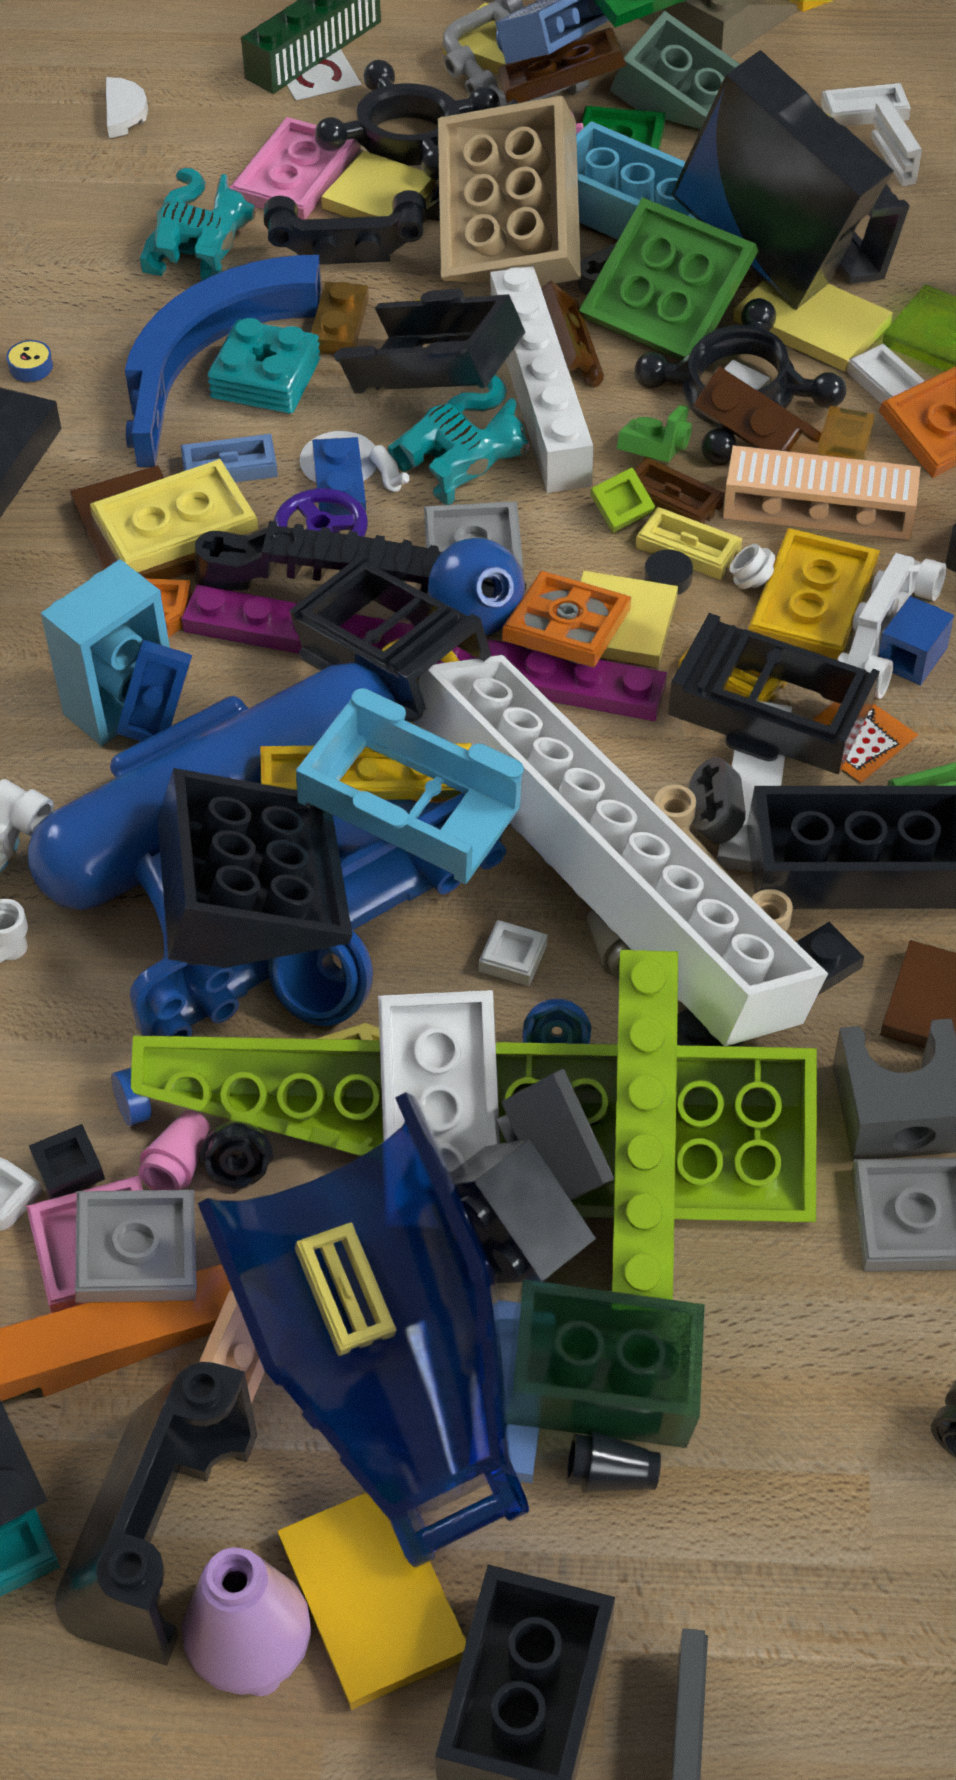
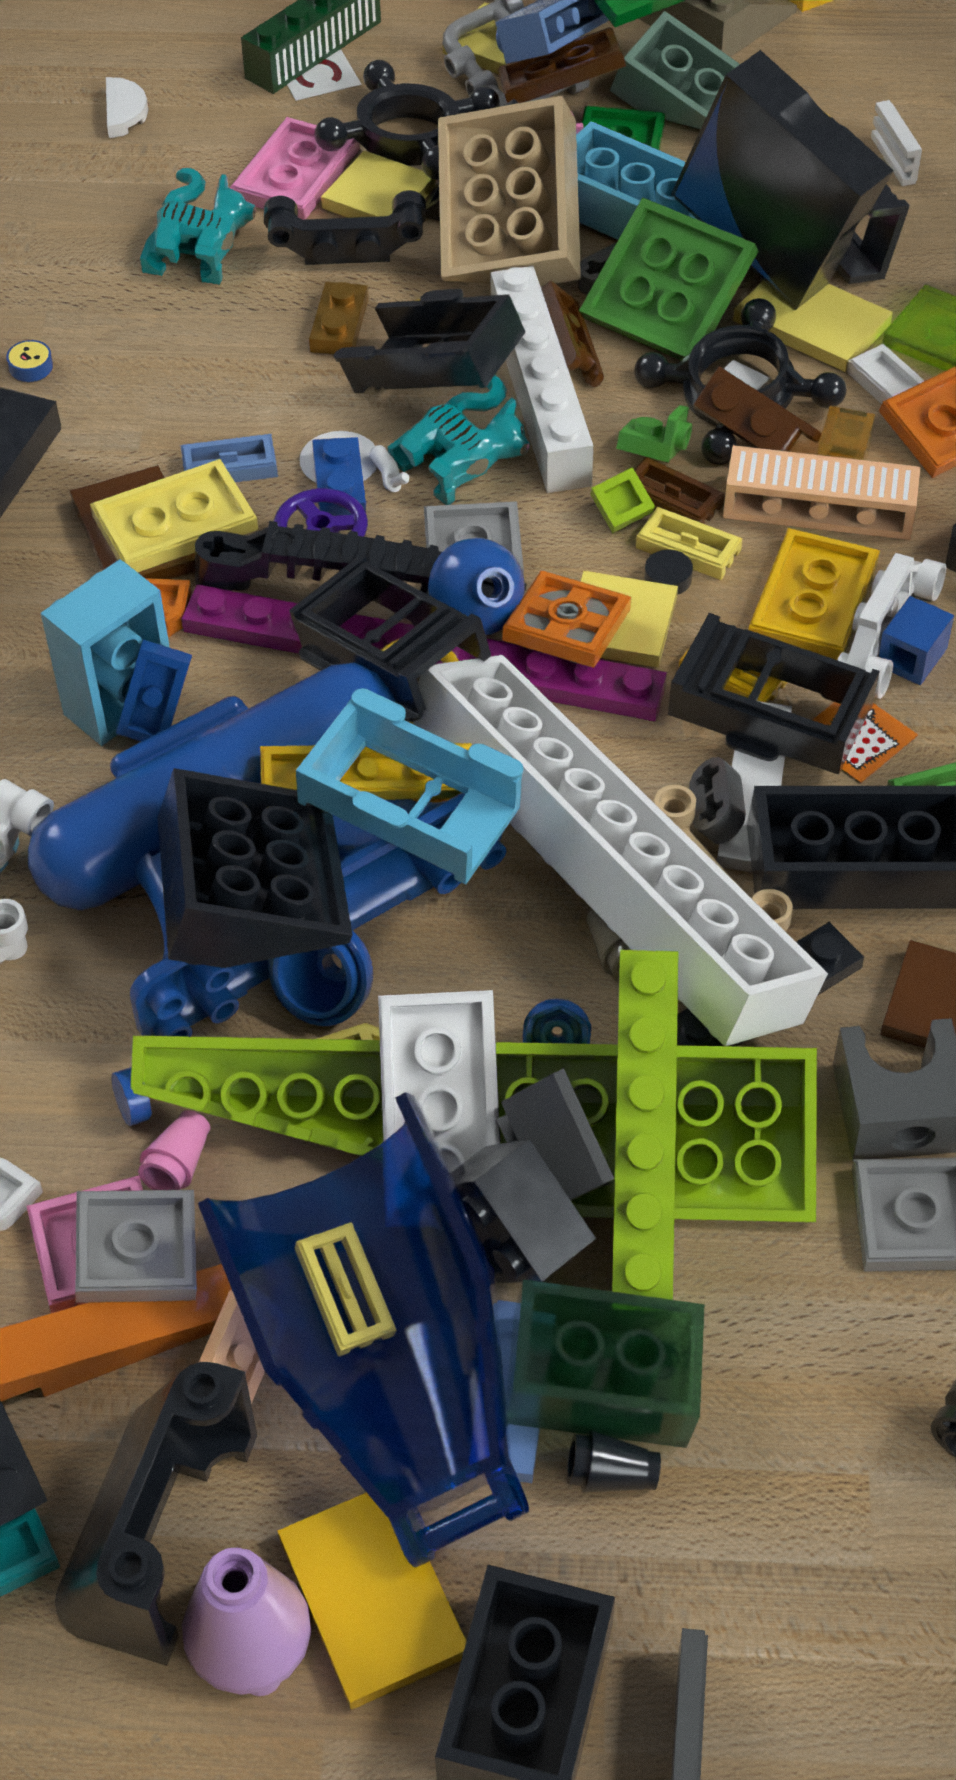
(67, 1162): black plate -> none
(201, 316): blue arch -> none
(239, 1169): black plate -> none
(264, 365): teal brick -> none
(513, 953): white tile -> none
(752, 566): white plate -> none
(858, 104): white tile -> none

